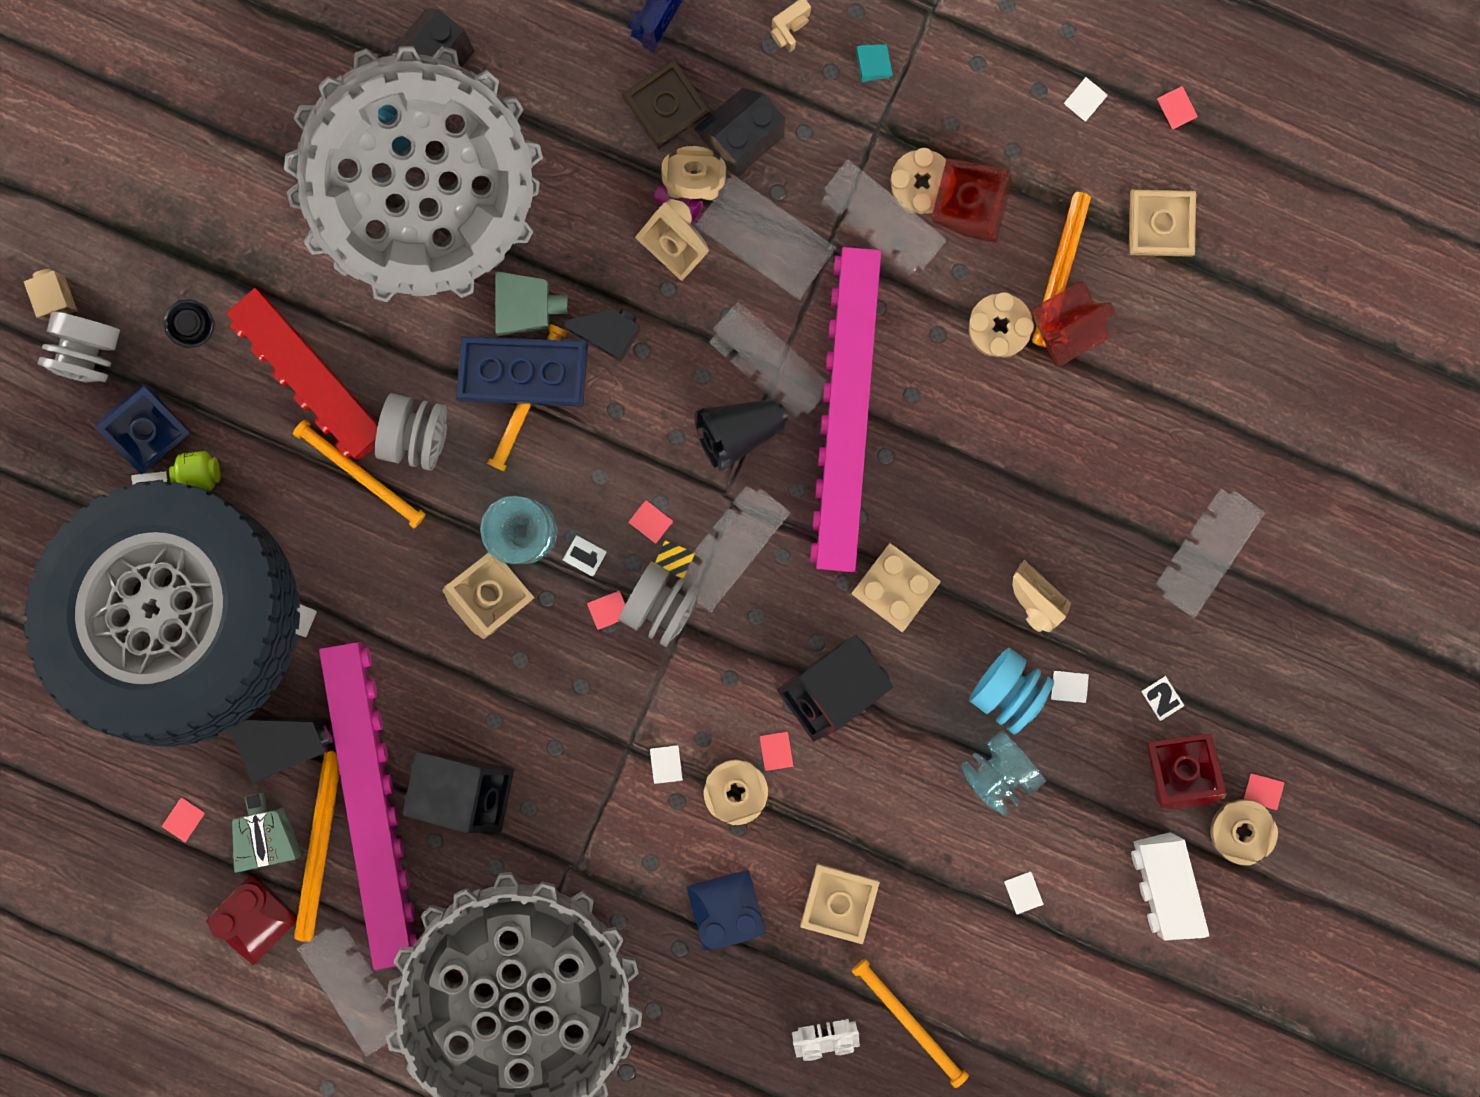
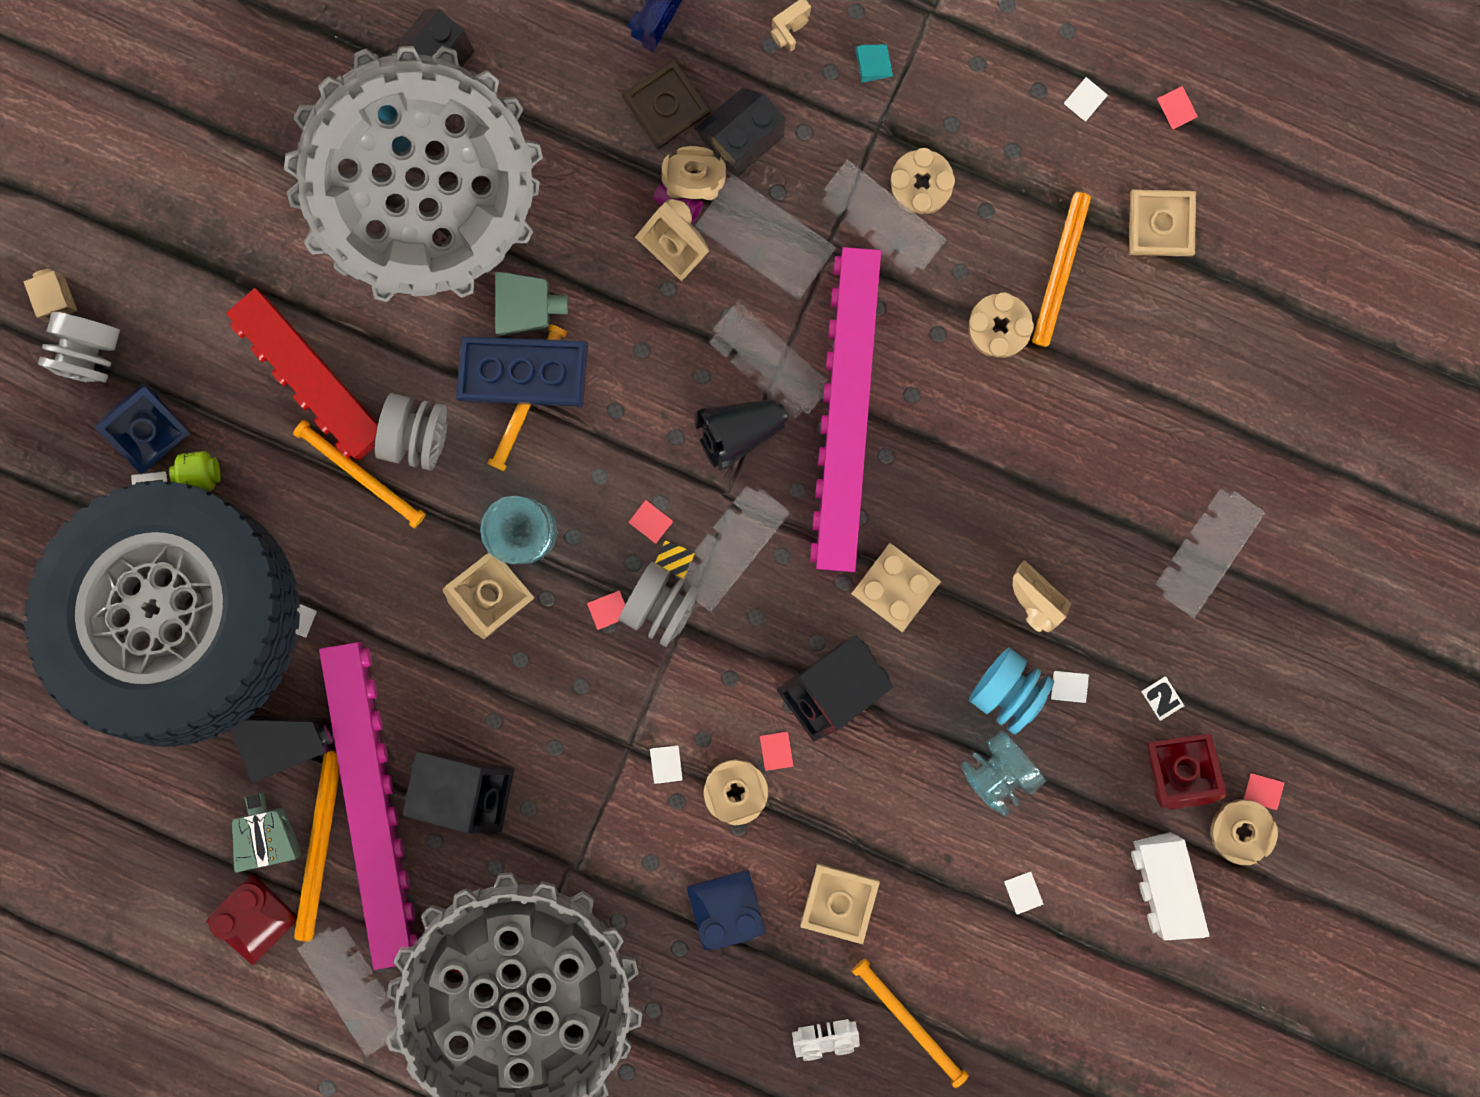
(183, 819): coral sticker -> none
(188, 323): black hair -> none
(584, 555): white sticker -> none
(607, 331): black slope -> none
(972, 199): clear red slope -> none
(1071, 322): clear red bracket -> none

